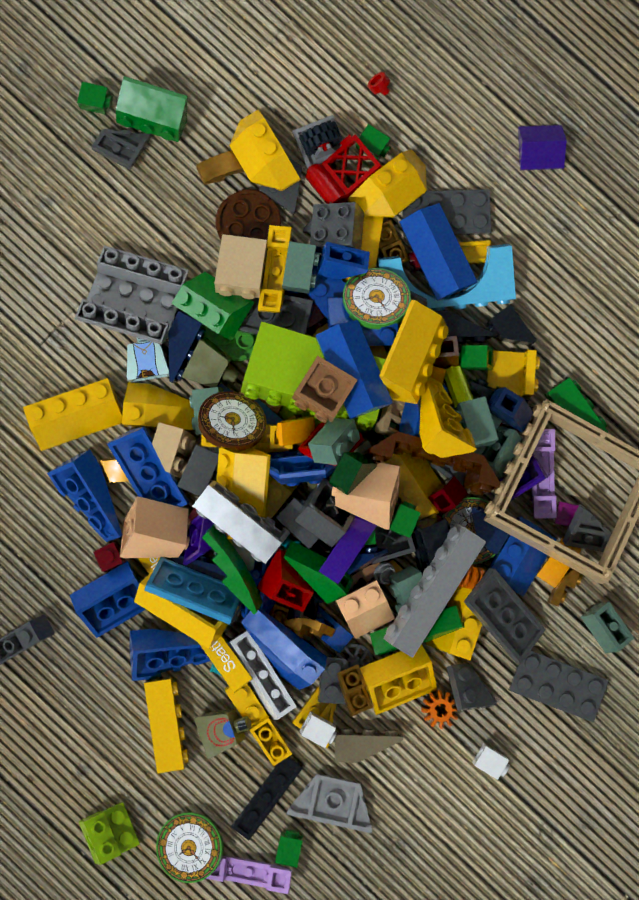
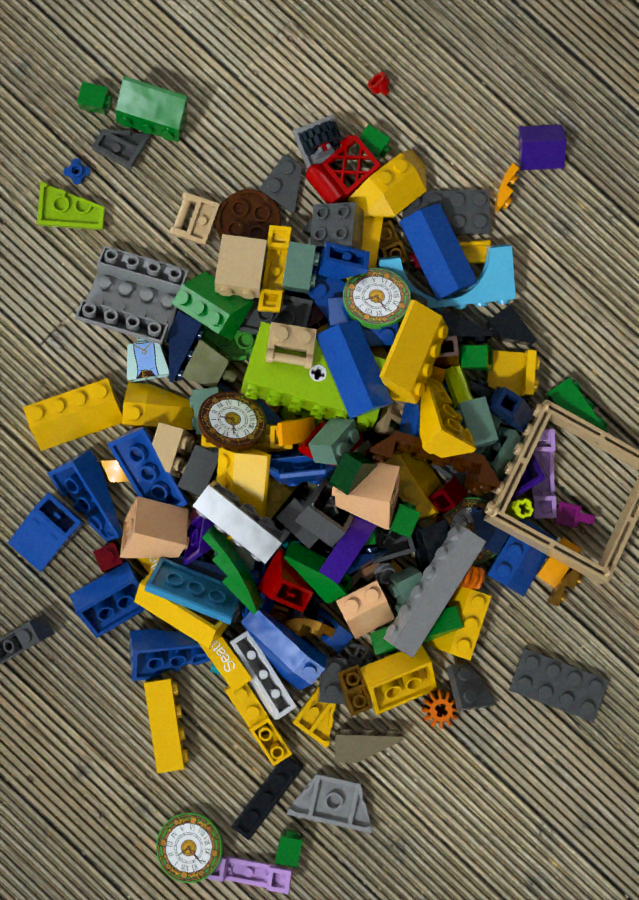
(45, 531): none -> blue slope
(65, 210): none -> lime wing
(76, 177): none -> blue plate
(109, 833): lime brick -> none
(201, 221): none -> tan plate
(218, 167): pearl gold slope -> none
(221, 730): olive torso -> none
(262, 154): yellow wedge -> none
(291, 338): none -> tan plate
(318, 730): white brick -> none
(324, 390): medium nougat plate -> none
(491, 762): white brick -> none
(504, 192): none -> light orange slope
(504, 615): dark grey plate -> none
(519, 509): none -> neon yellow axle
(586, 531): dark grey wing -> none
(607, 627): sand green brick -> none

